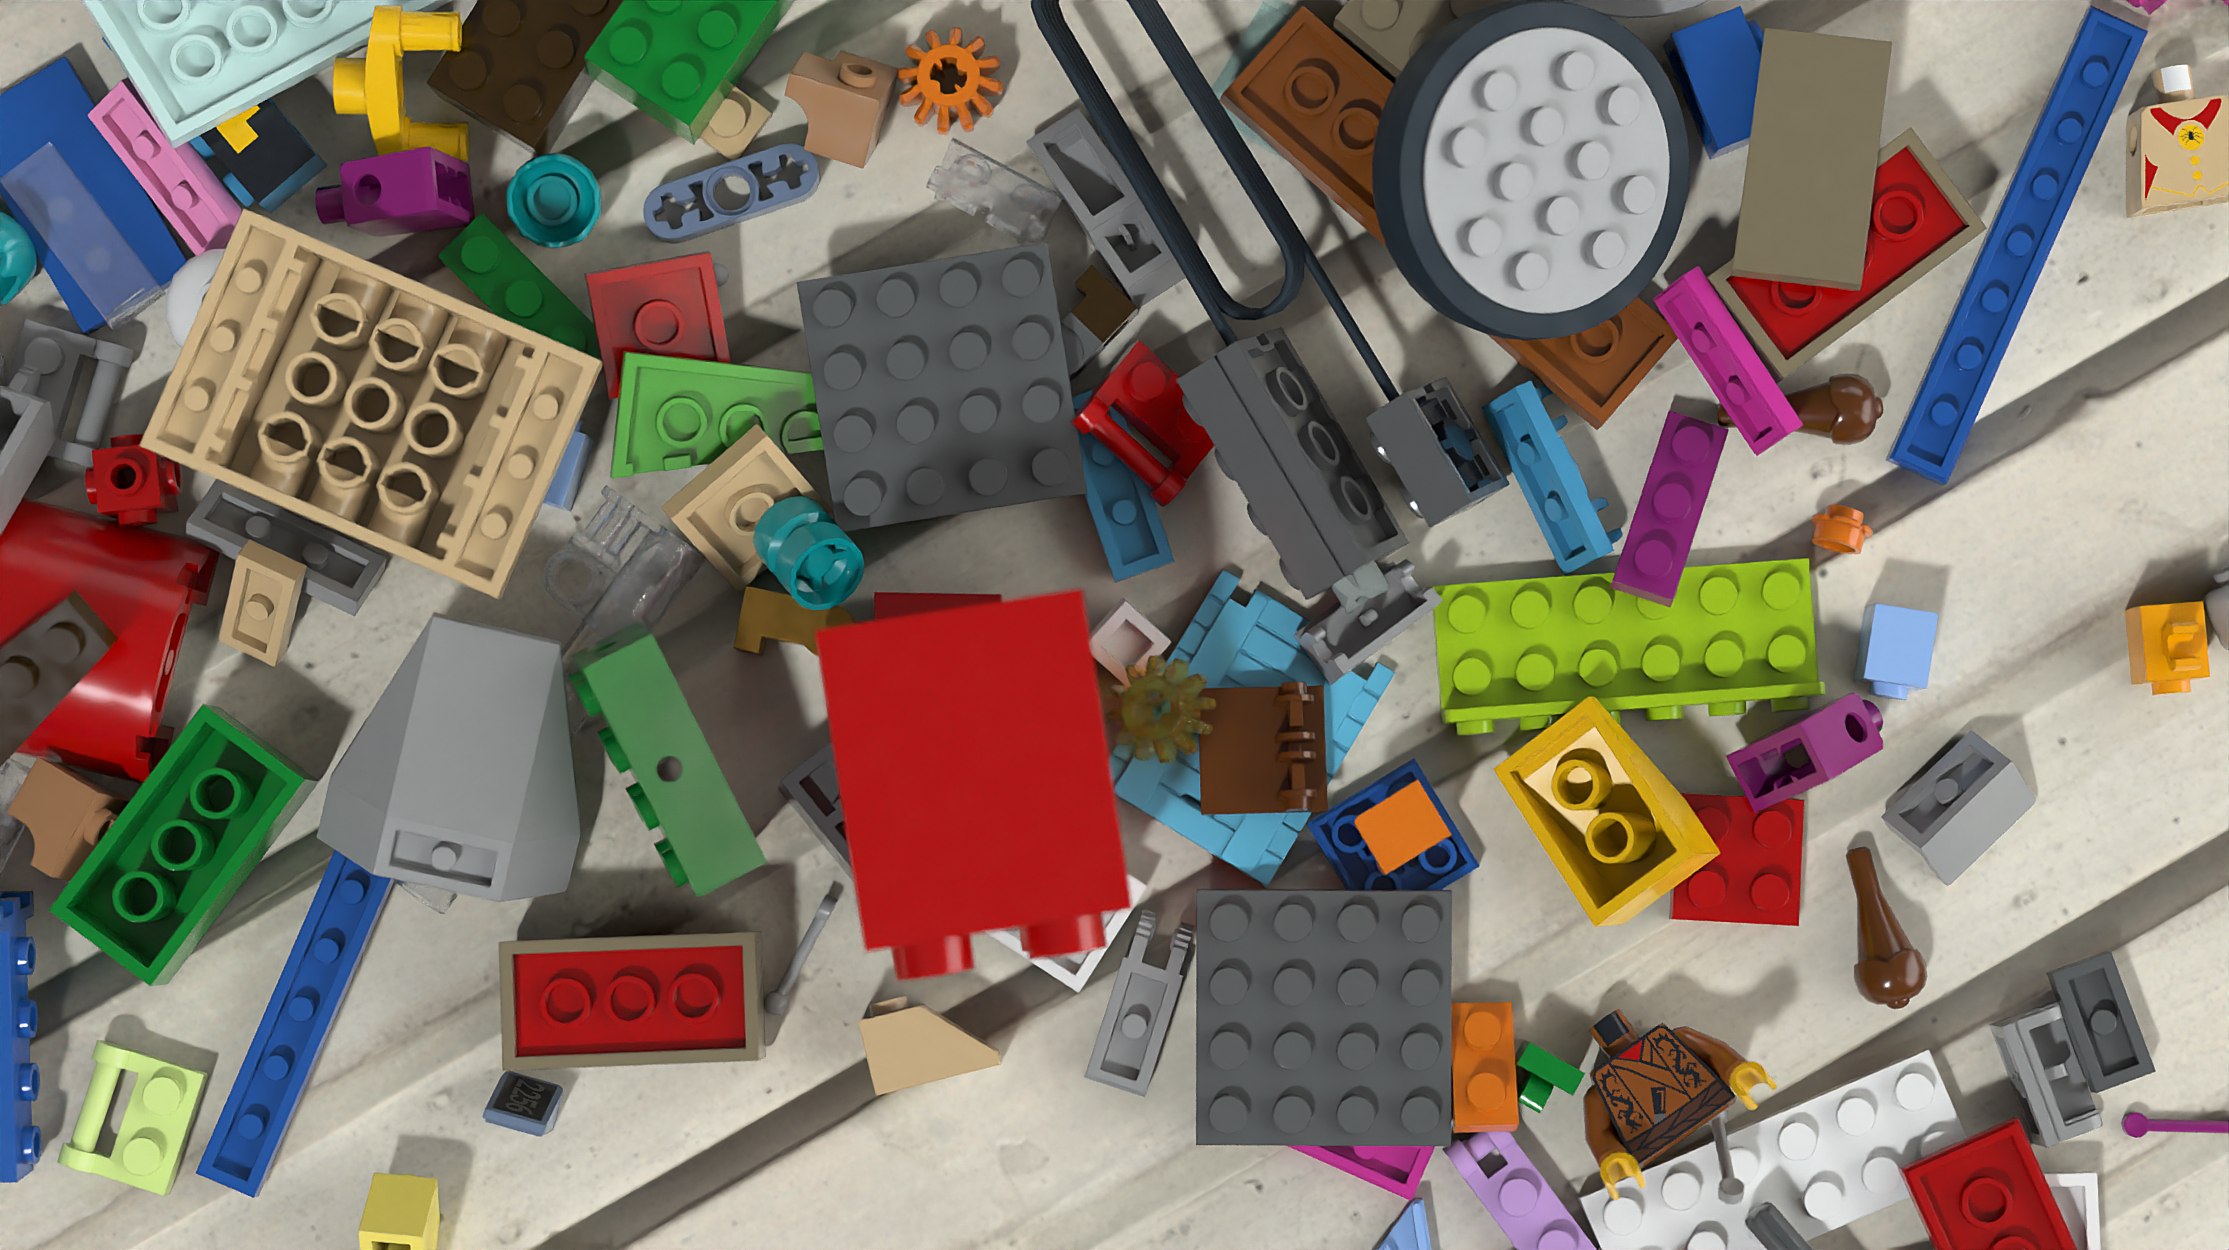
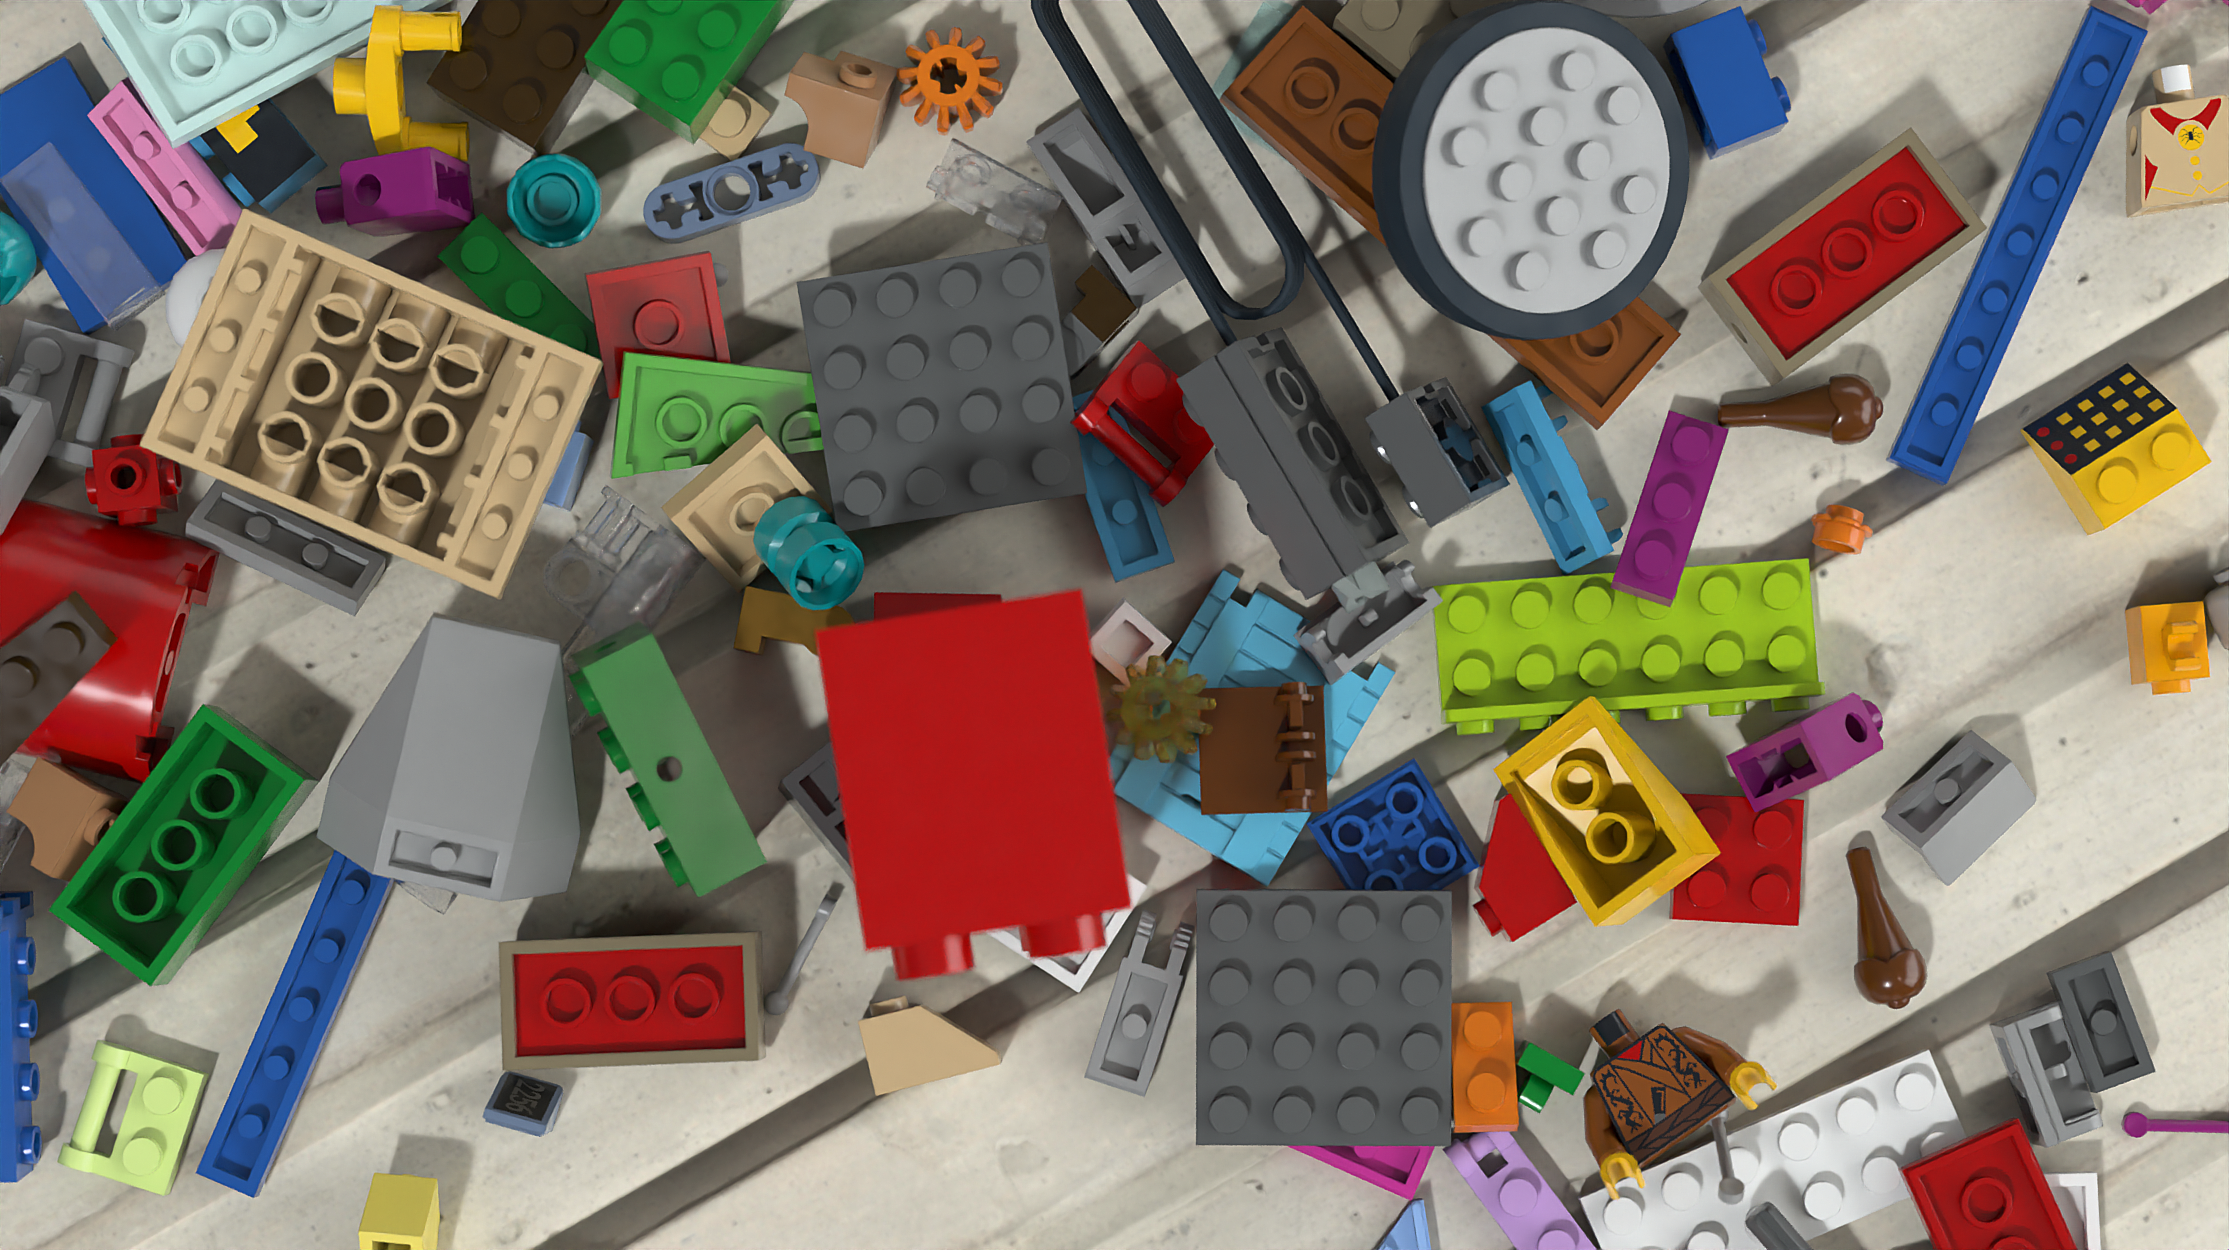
(262, 603): tan plate -> none
(1401, 827): orange panel -> none
(1516, 876): none -> red slope
(1727, 361): dark pink tile -> none
(1812, 159): dark tan tile -> none
(1895, 650): light blue brick -> none
(2114, 448): none -> yellow slope

